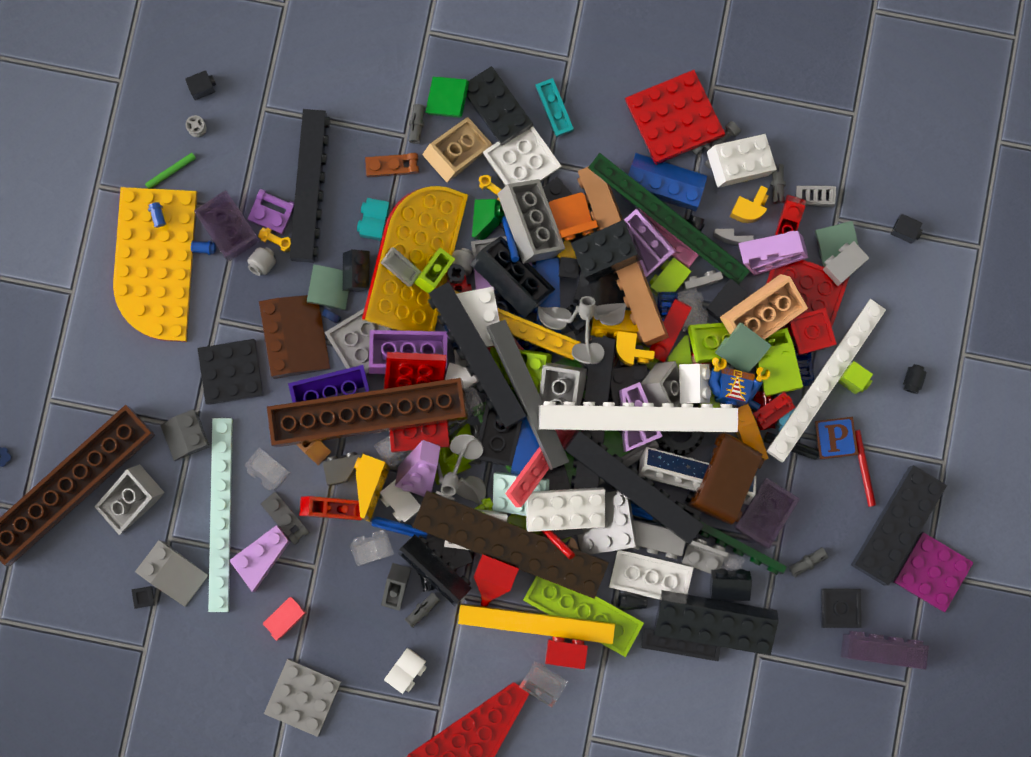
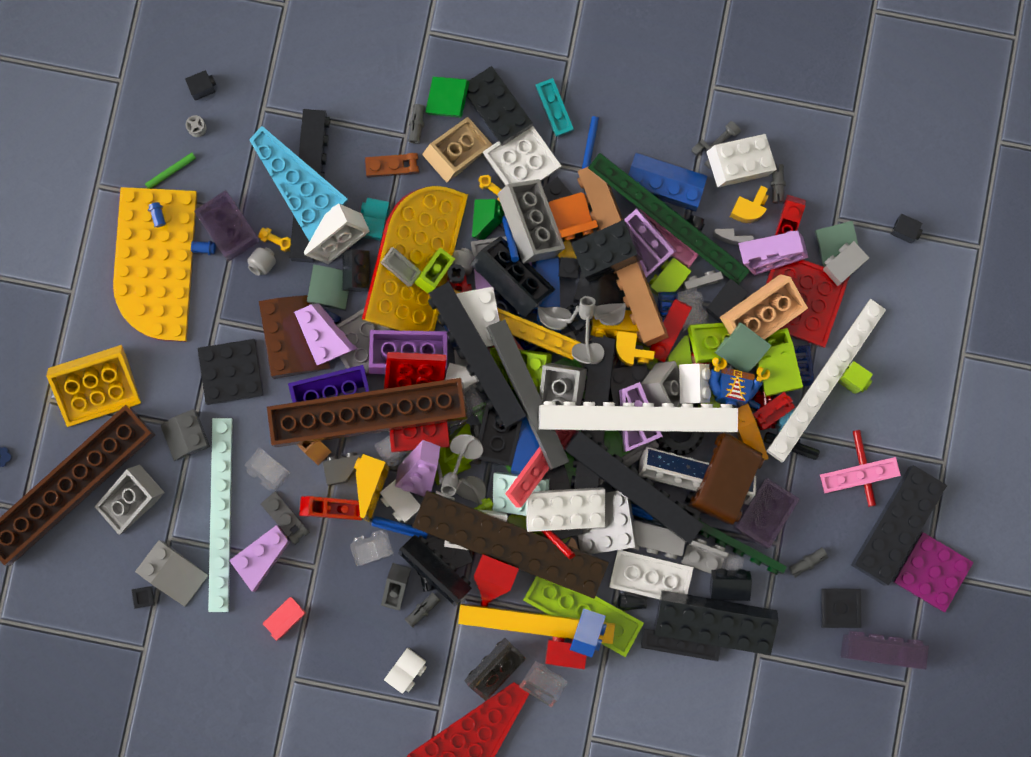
(93, 385): none -> yellow slope
(270, 218): medium lavender plate -> none
(301, 187): none -> medium azure wing
(302, 697): light grey plate -> none
(322, 334): none -> lavender wedge
(336, 234): none -> white slope
(495, 669): none -> clear smoke slope
(587, 633): none -> brick
(590, 142): none -> blue bar
(674, 117): red plate -> none
(812, 331): red plate -> none
(815, 189): light grey slope -> none
(836, 438): piece -> none
(860, 475): none -> bright pink tile
(914, 379): black brick -> none

